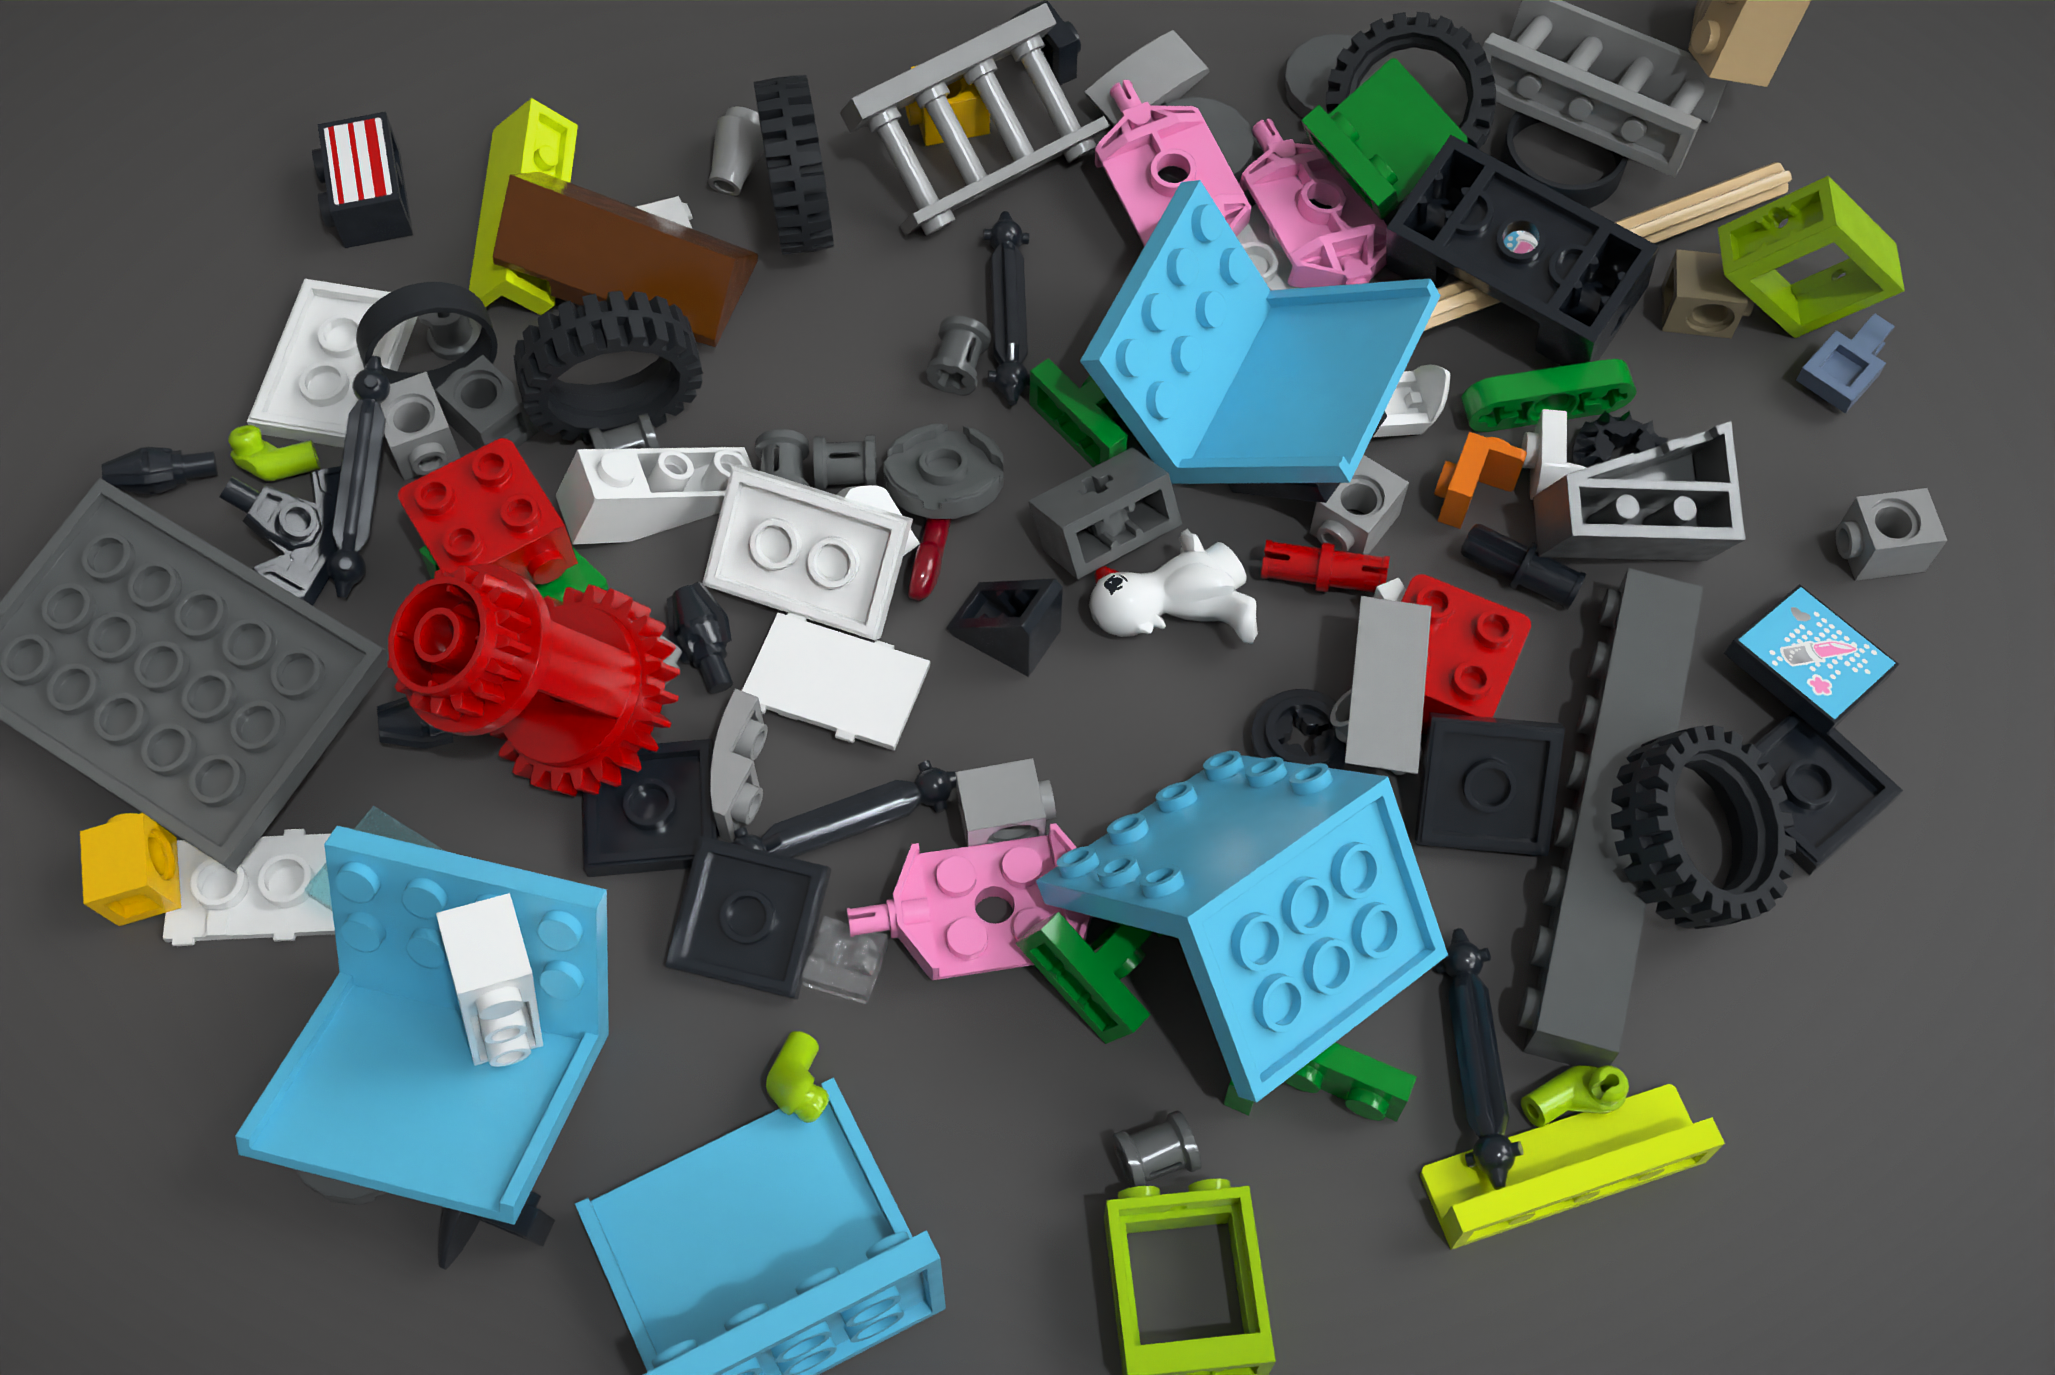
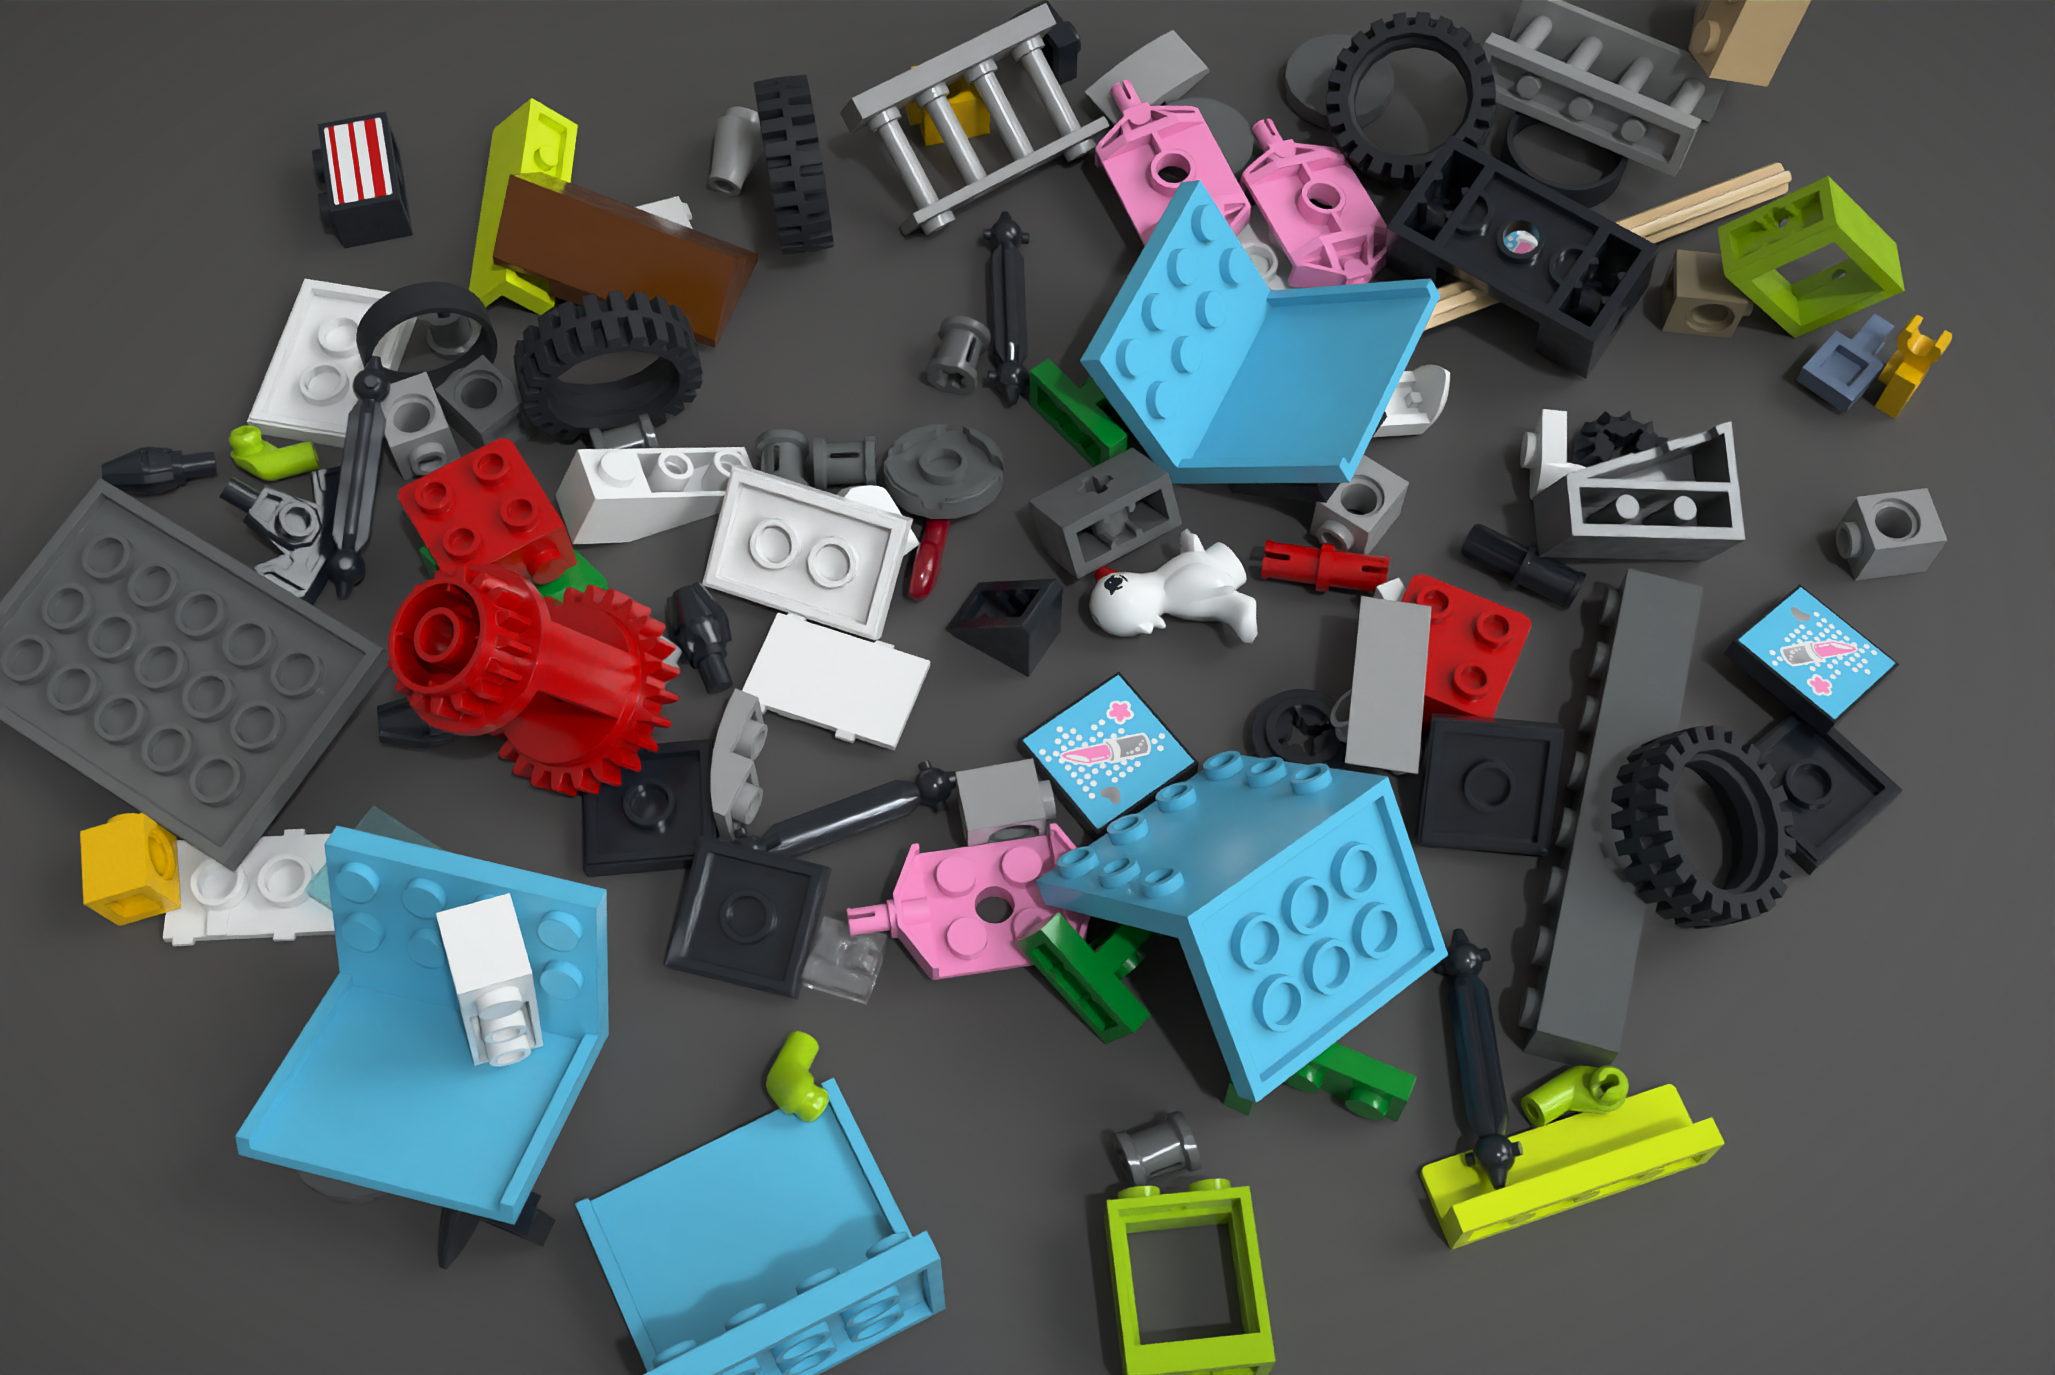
(1107, 755): none -> medium azure tile
(1382, 136): green bracket -> none
(1483, 461): orange bracket -> none
(1520, 397): green beam -> none
(1909, 365): none -> yellow plate

